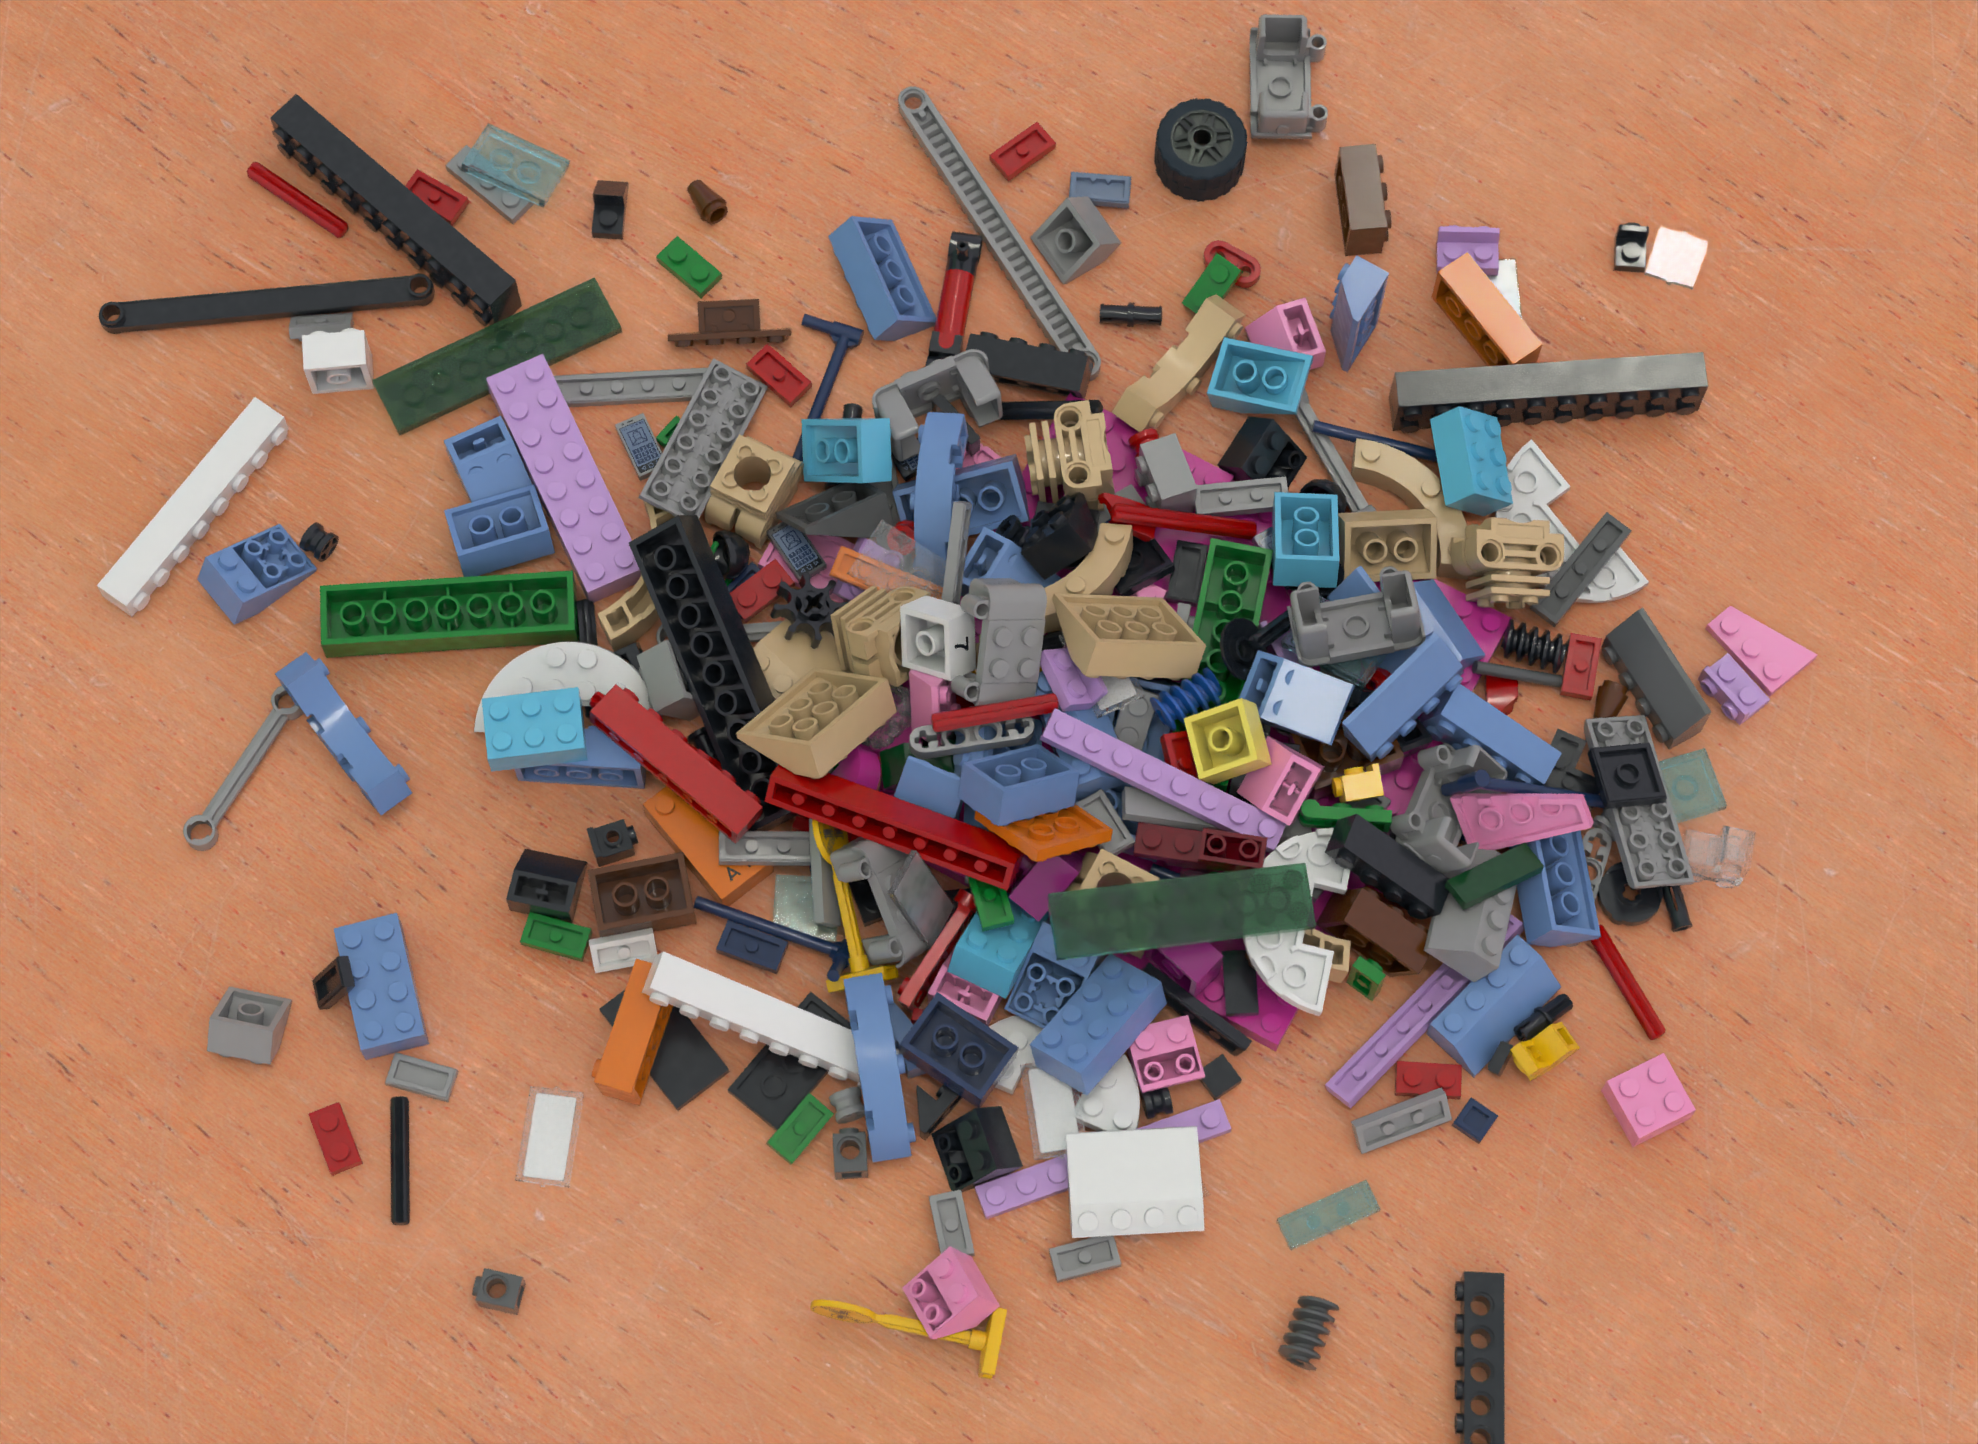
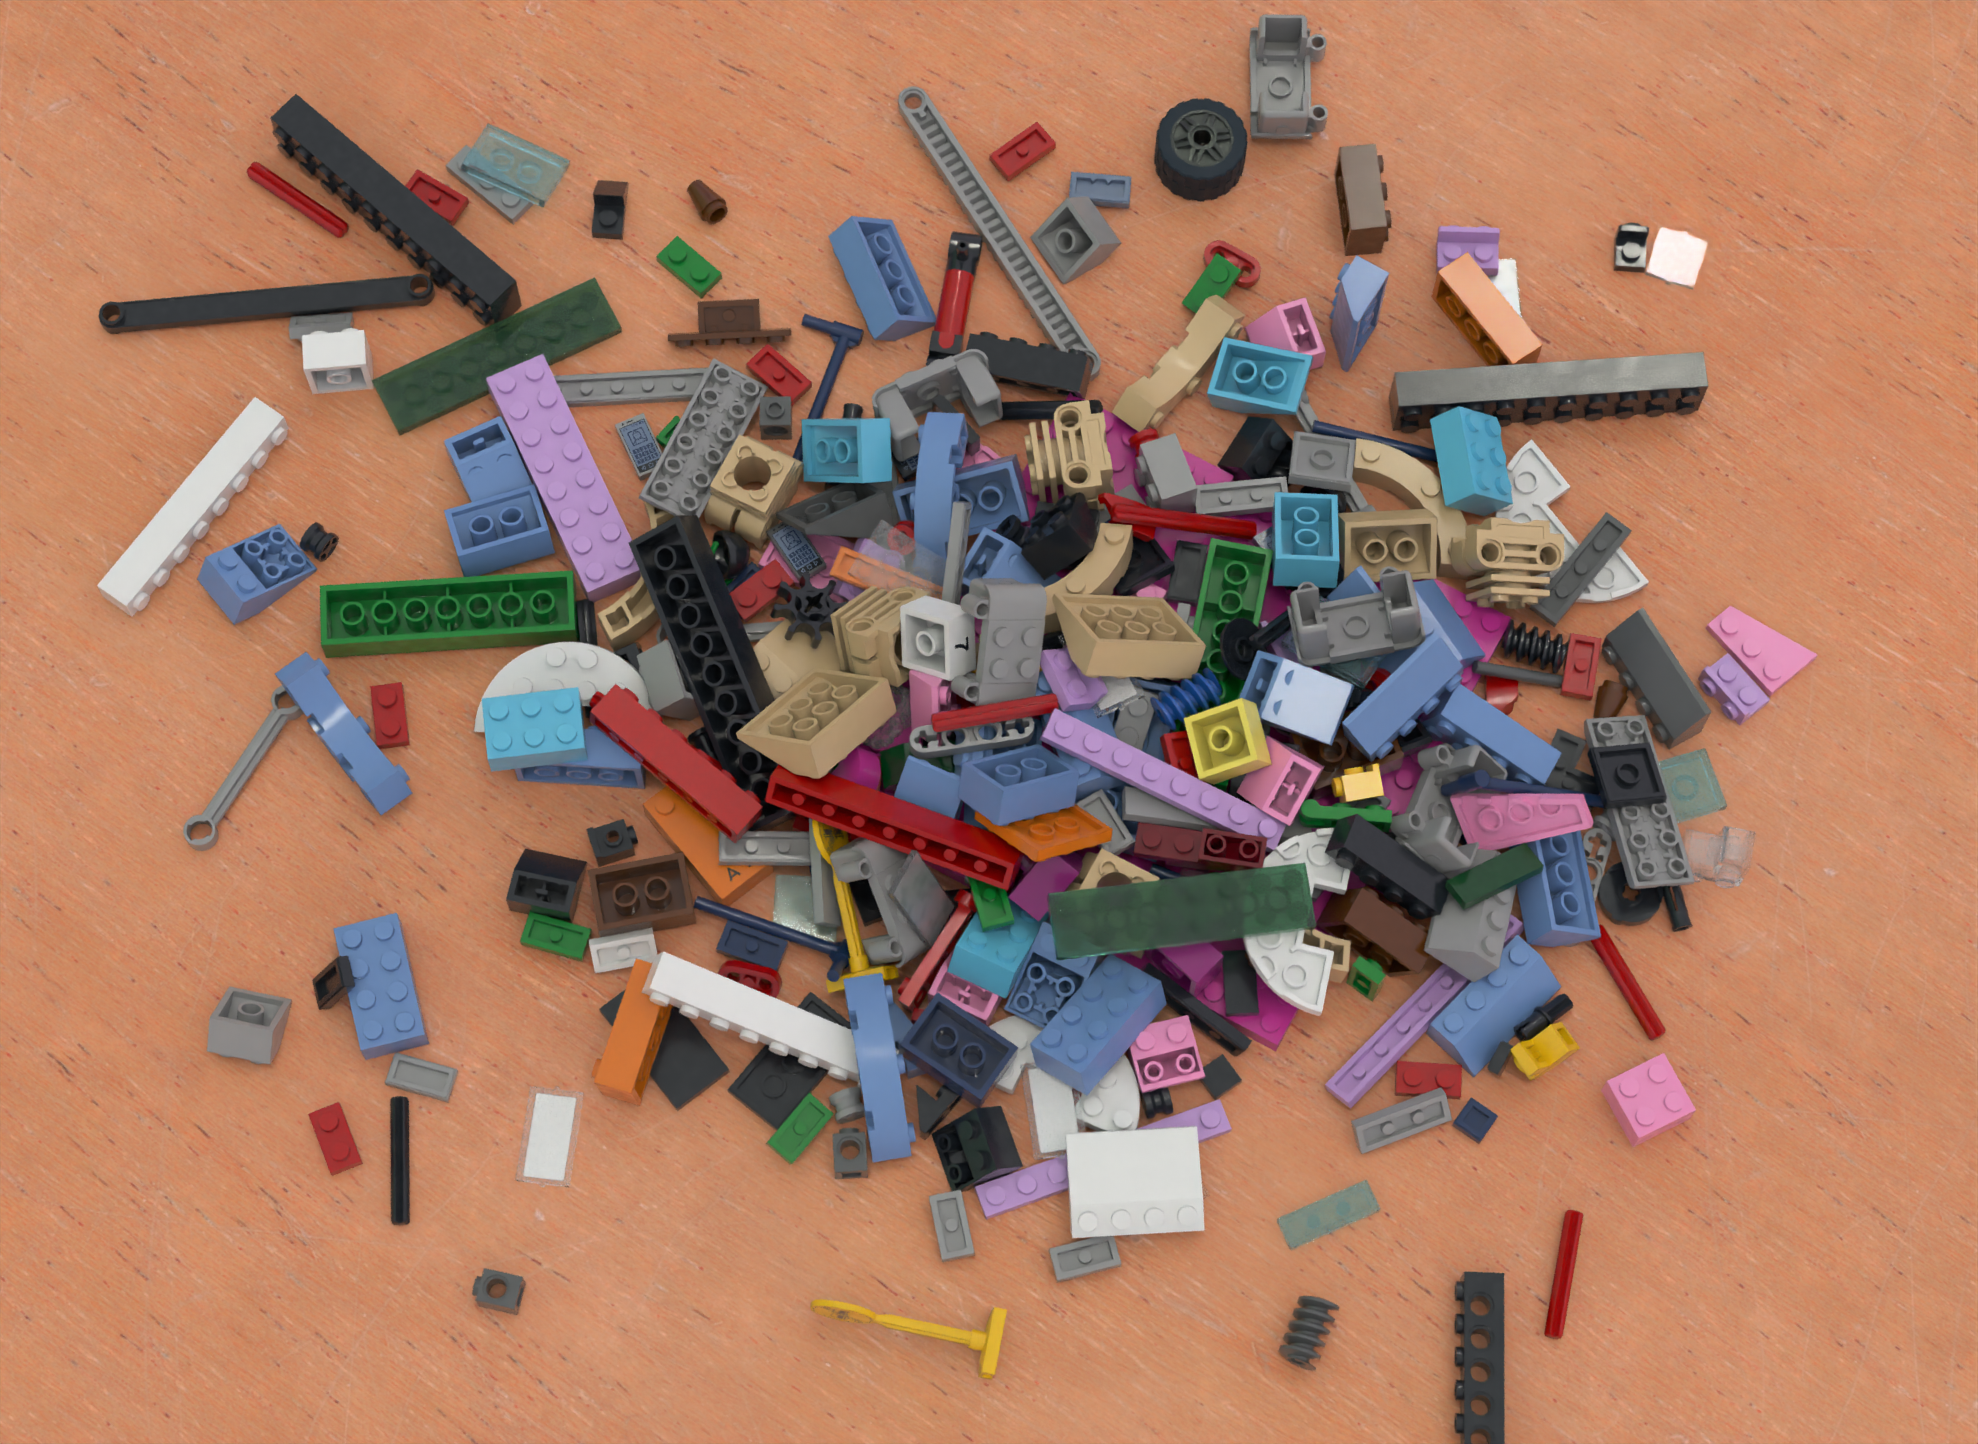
(390, 715): none -> red plate
(752, 975): none -> red plate
(776, 418): none -> dark grey brick
(950, 1294): bright pink slope -> none
(1131, 314): black pin -> none
(1322, 461): none -> light grey tile
(1563, 1274): none -> red axle

